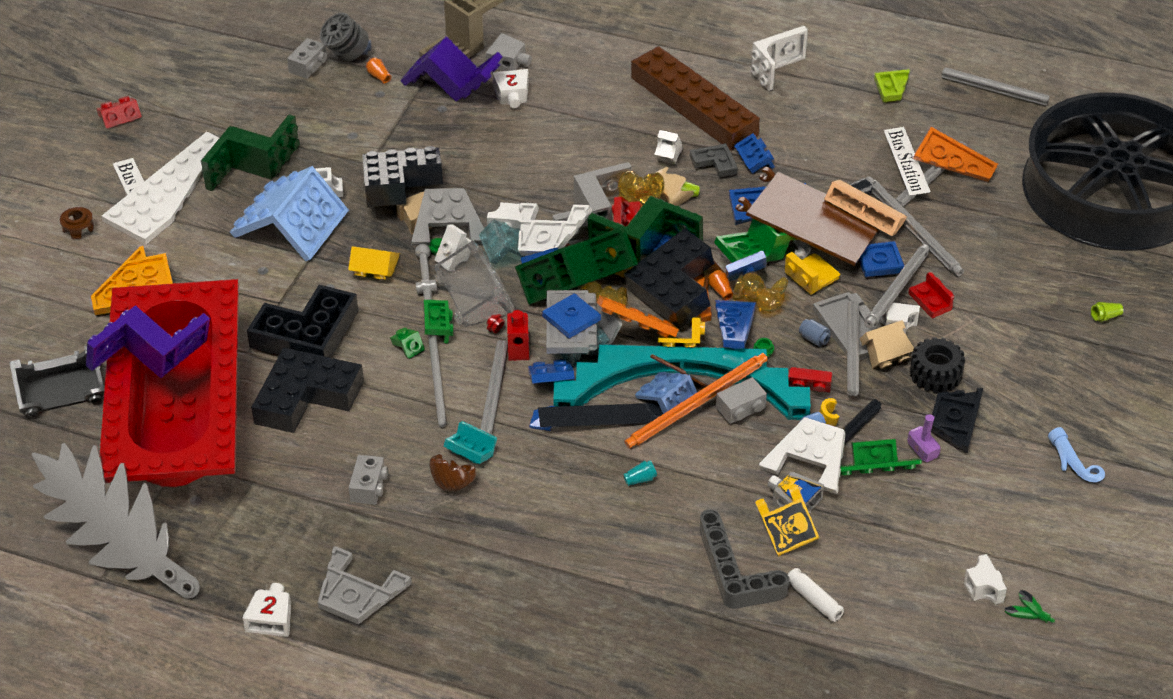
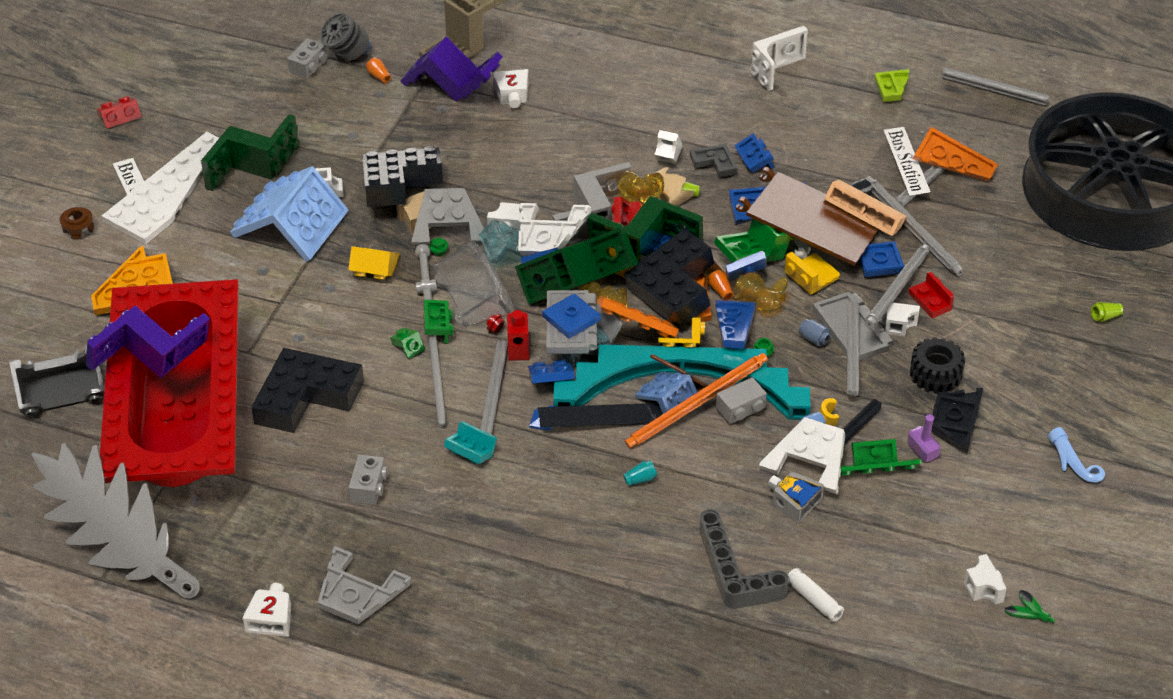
(312, 331): black brick -> none
(451, 242): white brick -> none
(451, 476): reddish brown piece -> none
(512, 52): light grey torso -> none
(694, 97): reddish brown brick -> none
(790, 524): flag -> none
(815, 379): red bracket -> none
(887, 345): tan hips -> none

